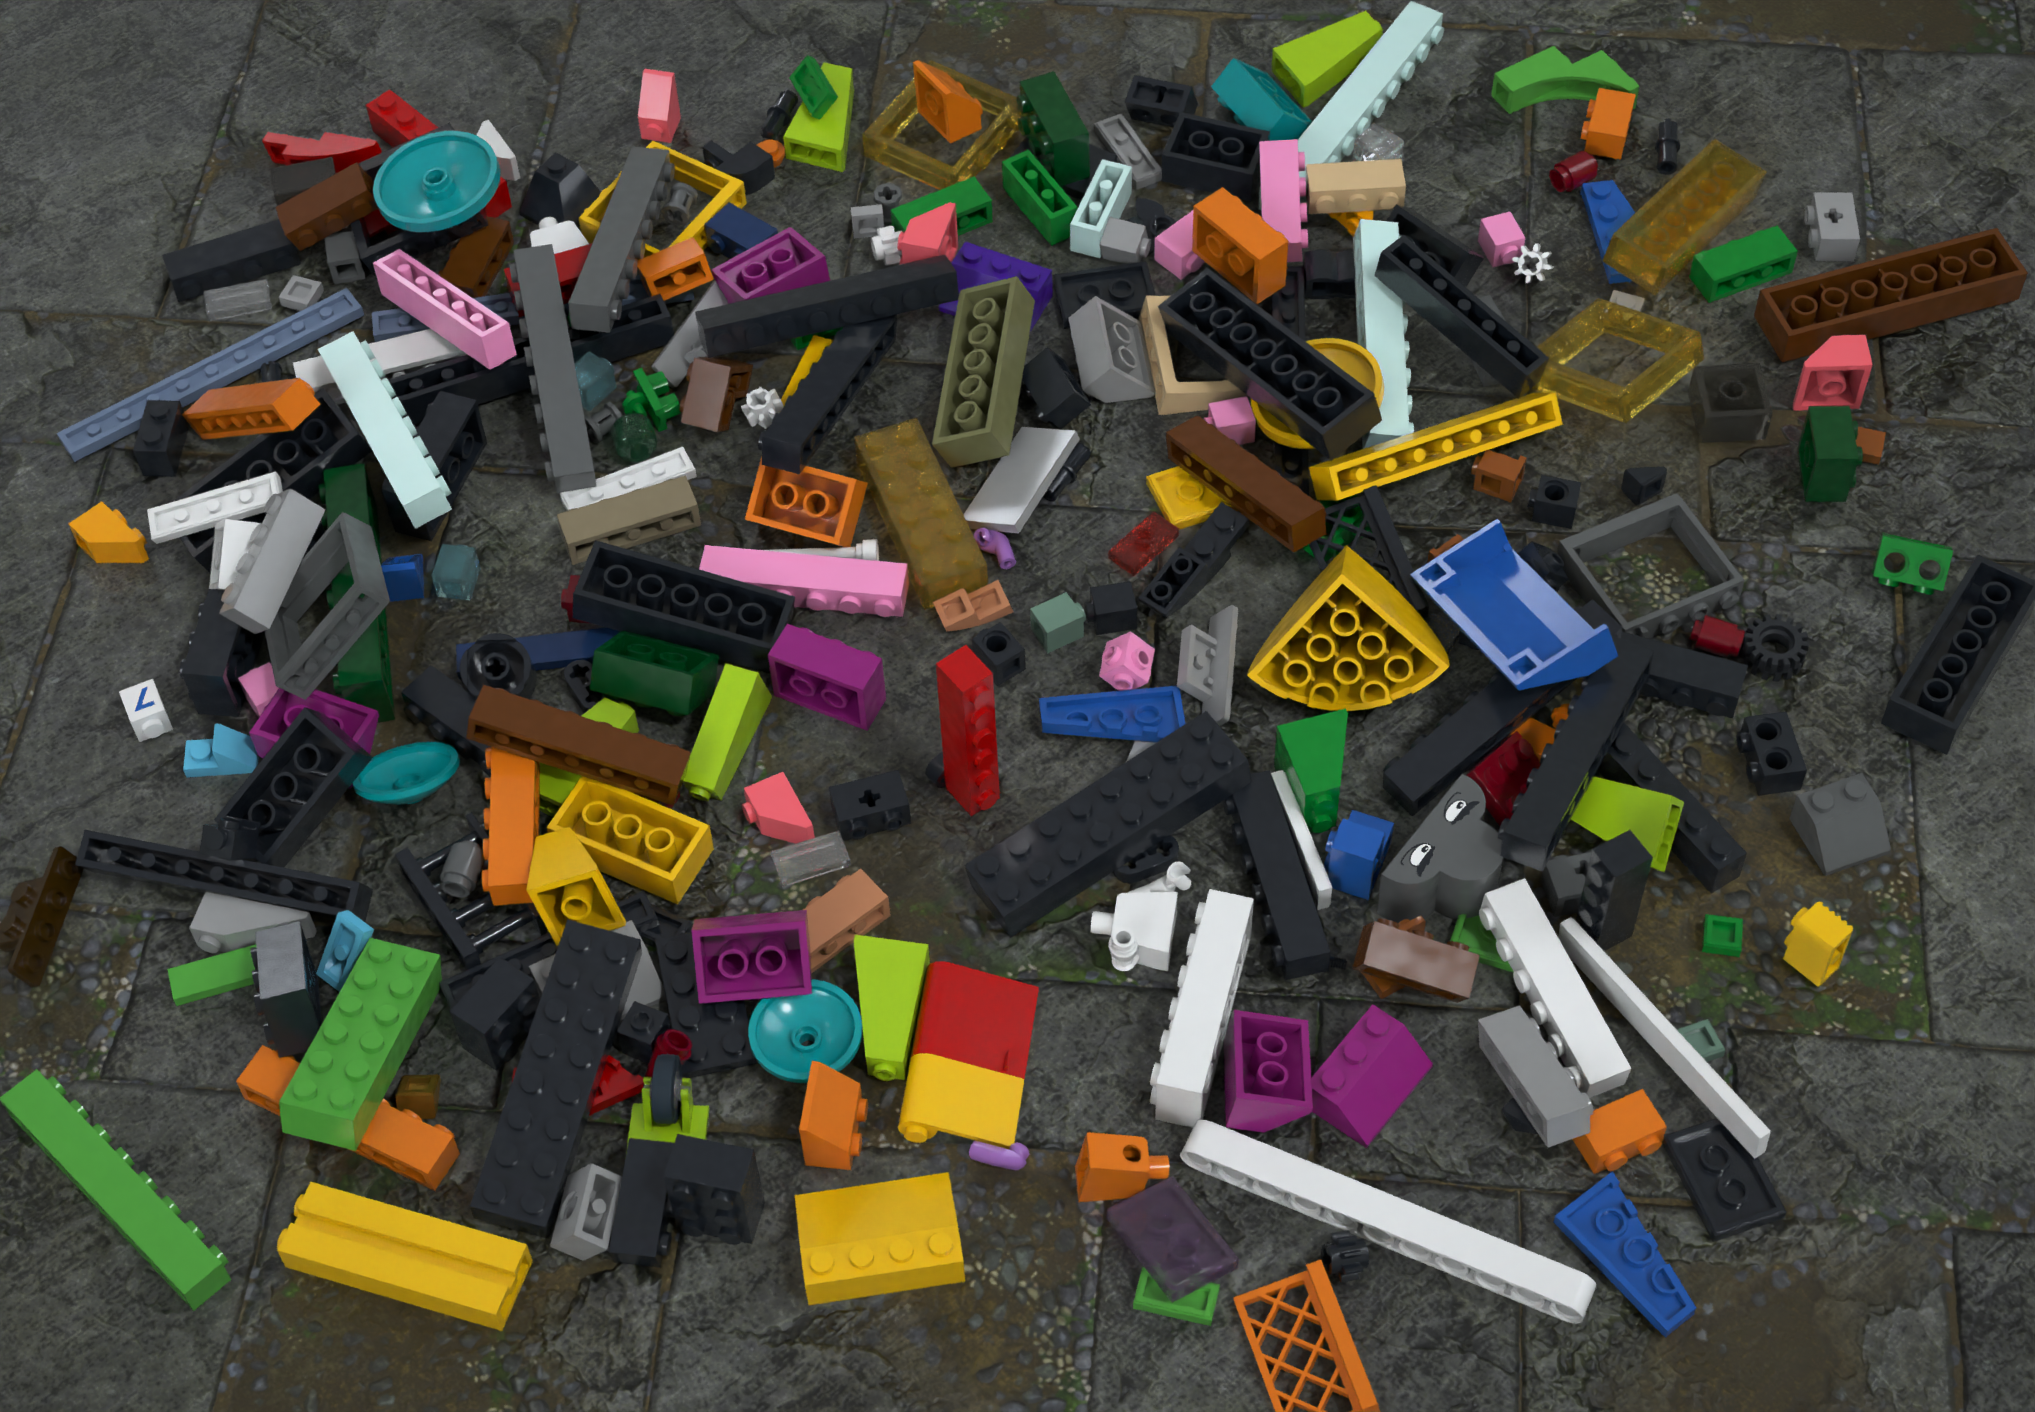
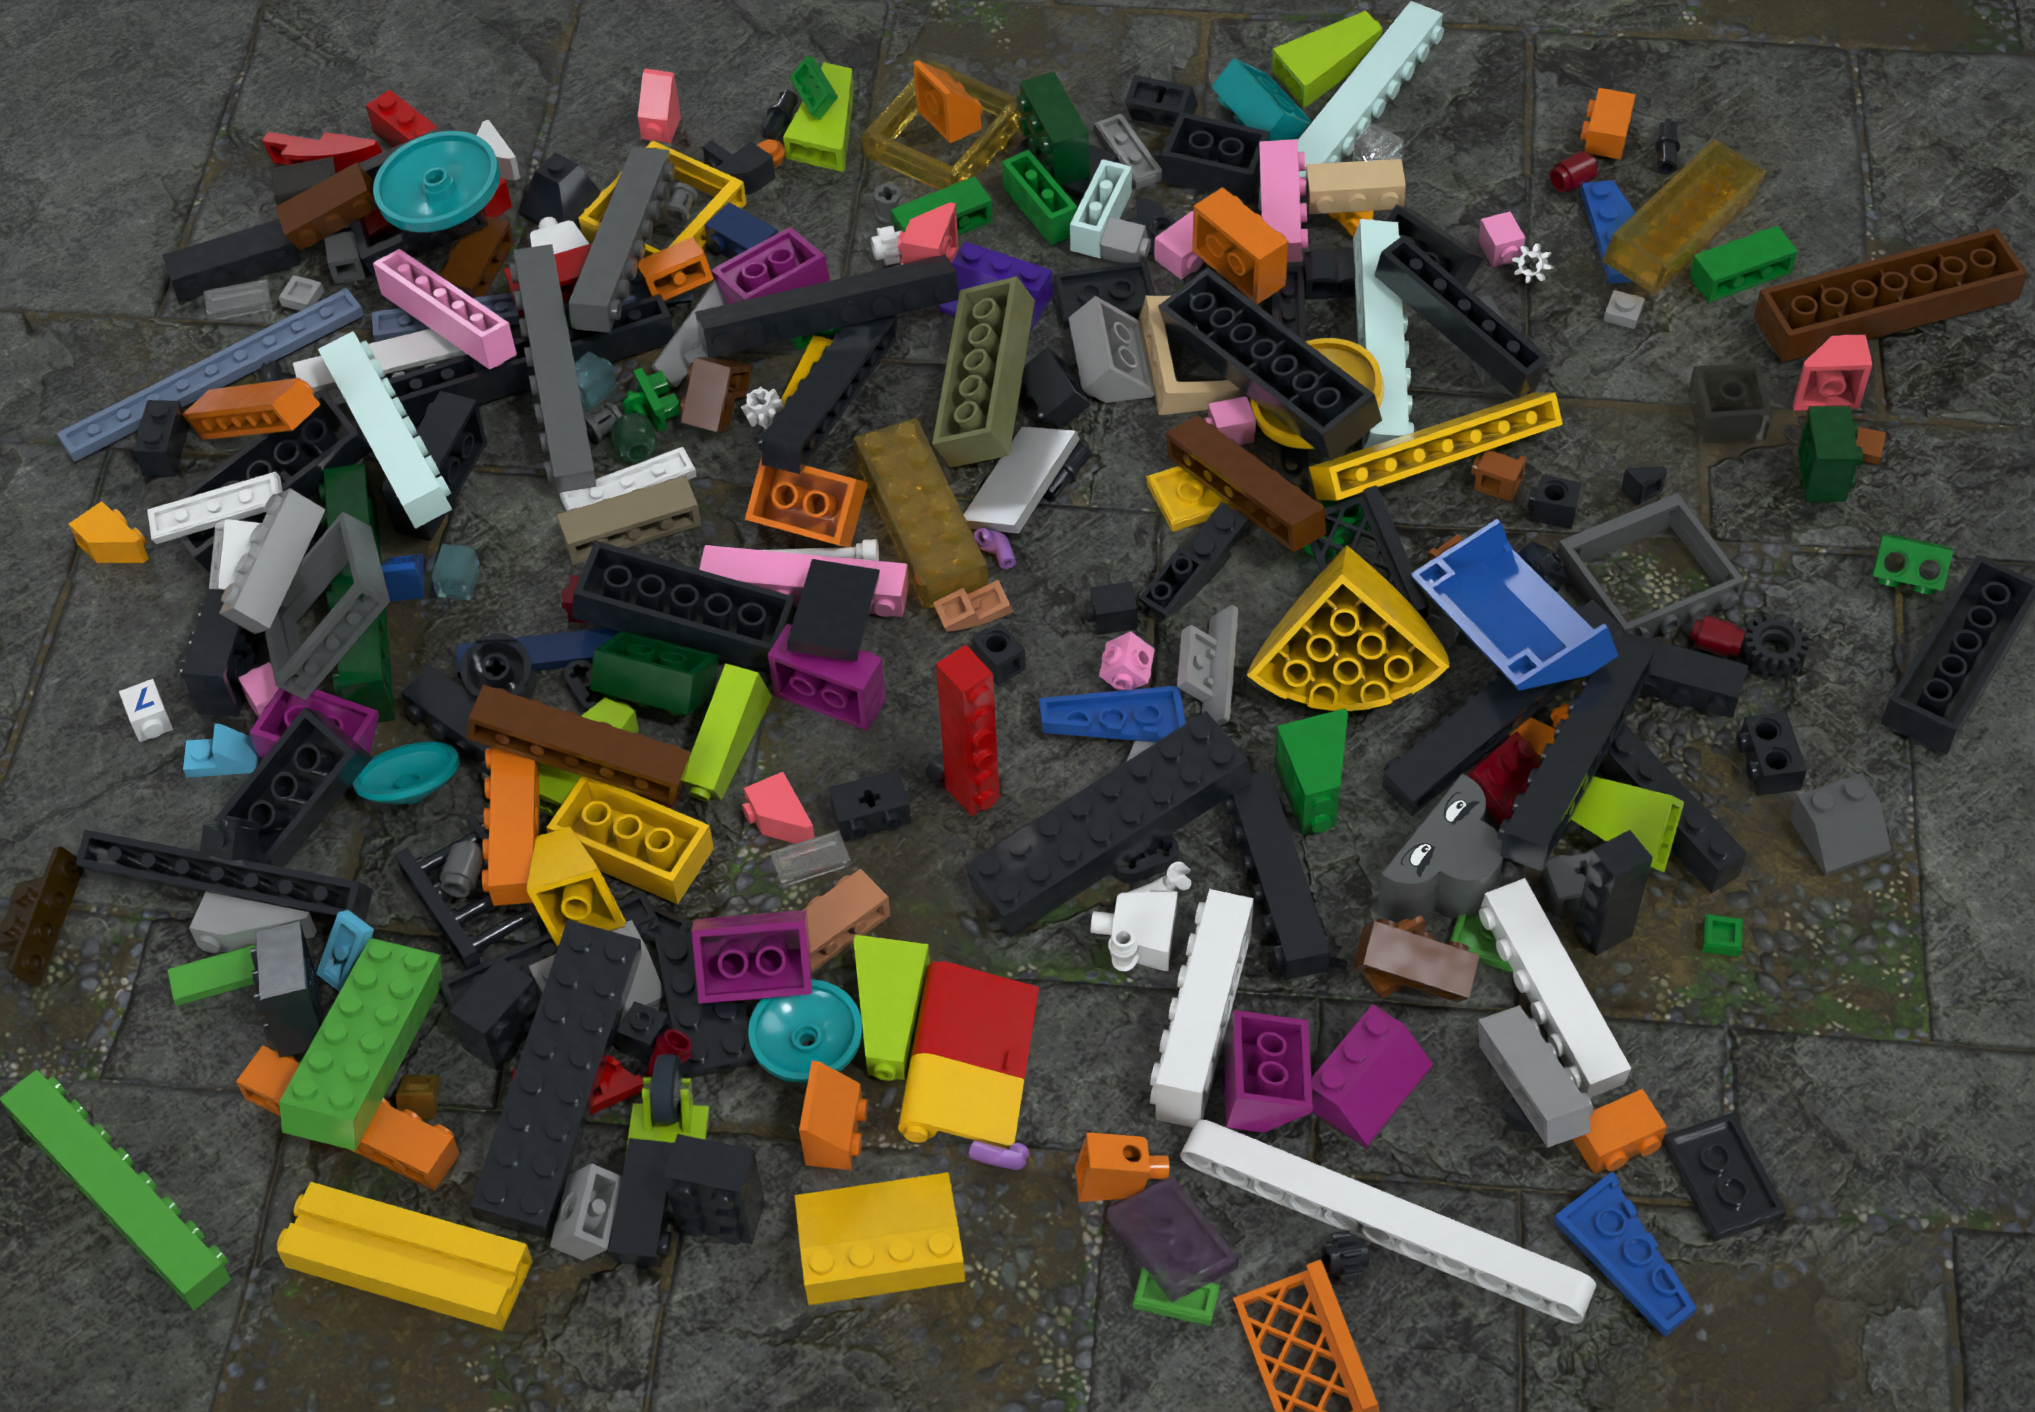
(833, 610): none -> black tile
(867, 220): light grey plate -> none
(1057, 622): sand green brick -> none
(1143, 543): clear red plate -> none
(1309, 857): white tile -> none
(1357, 853): blue brick -> none
(1553, 77): bright green arch -> none
(1664, 1038): white tile -> none
(1680, 344): clear yellow window -> none
(1703, 1040): sand green tile -> none
(1817, 942): yellow brick -> none
(1832, 226): light grey brick -> none

